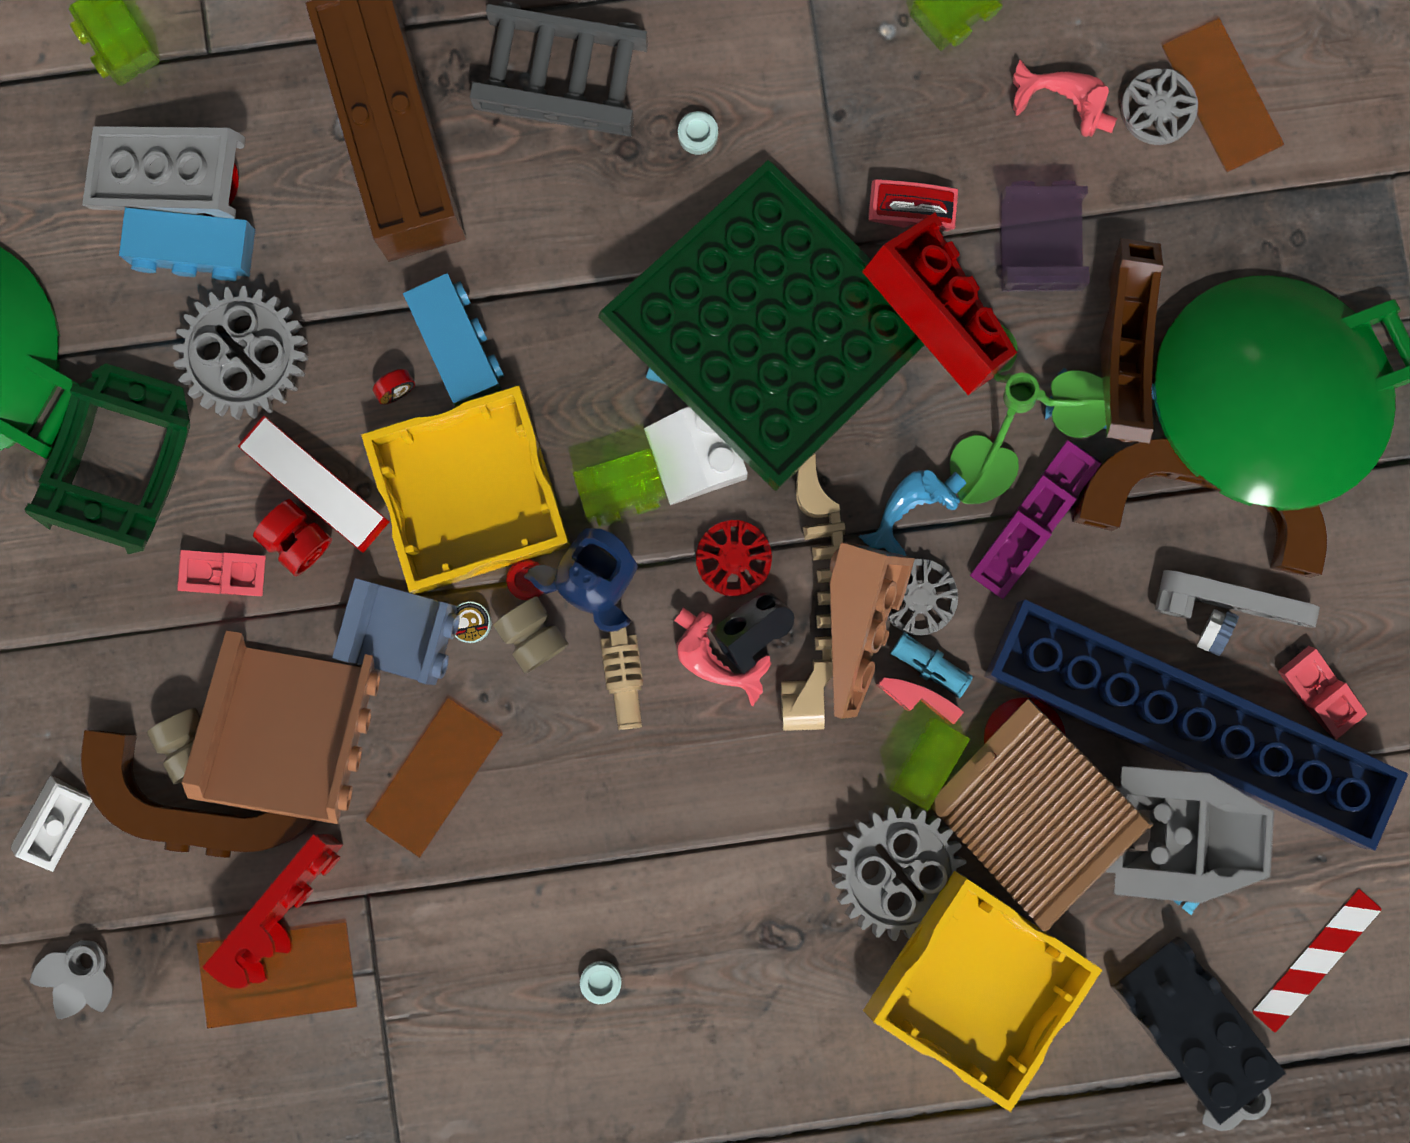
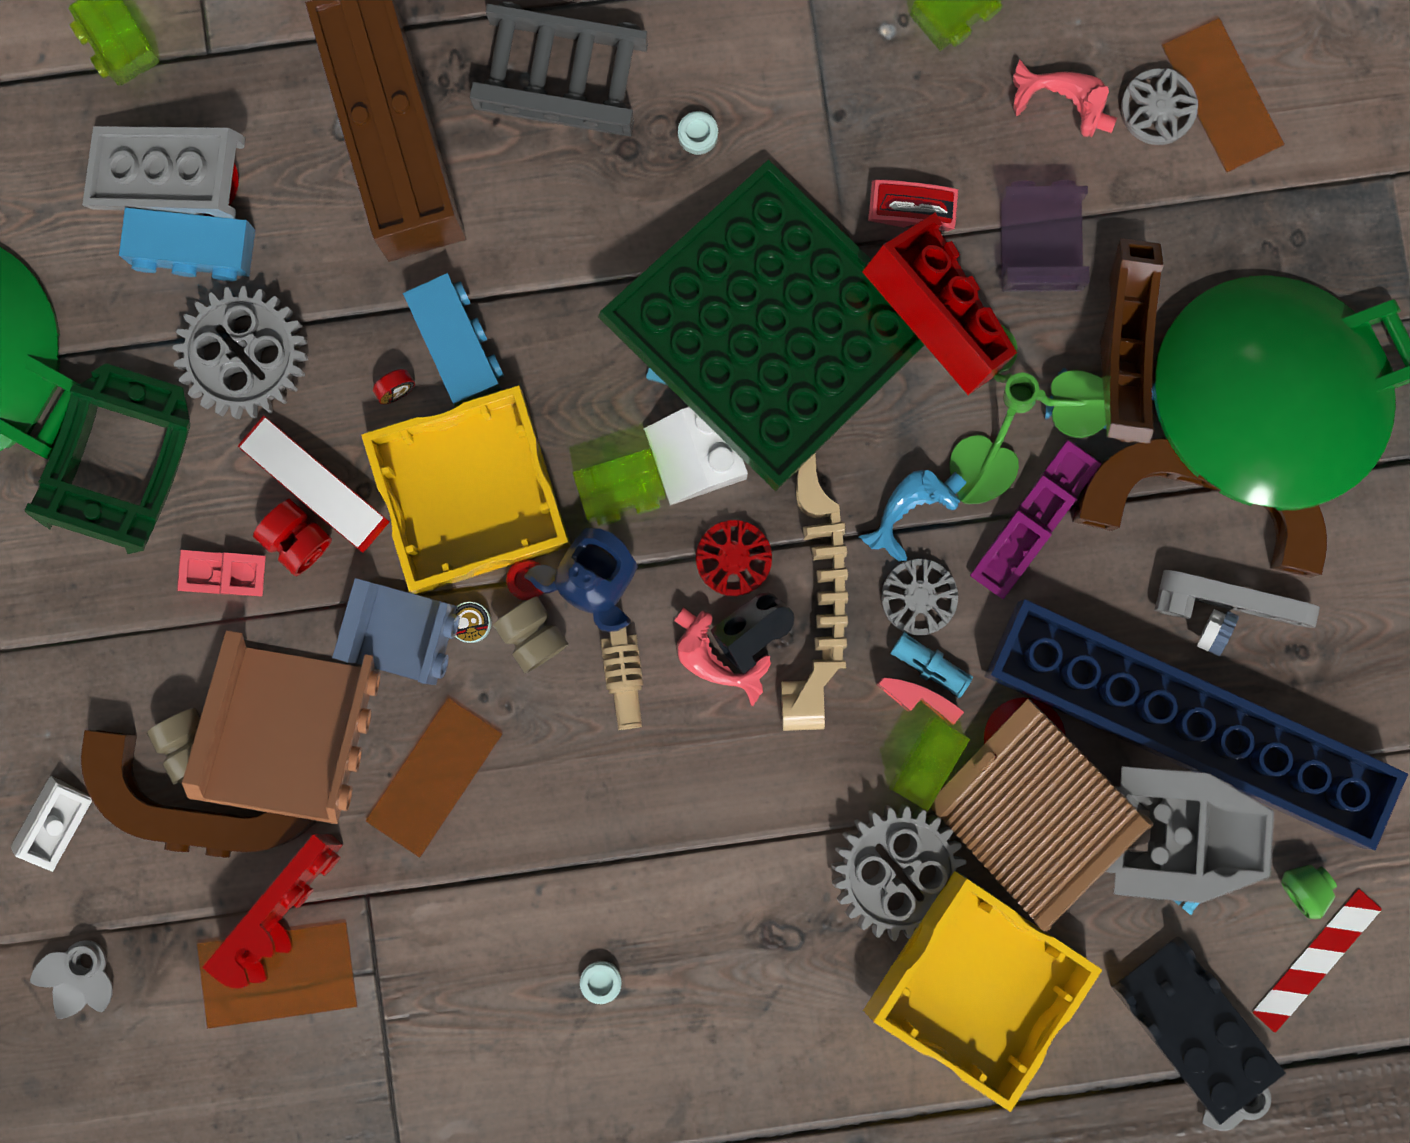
(862, 593): nougat wedge -> none
(1310, 890): none -> bright green cone
(1322, 693): coral slope -> none

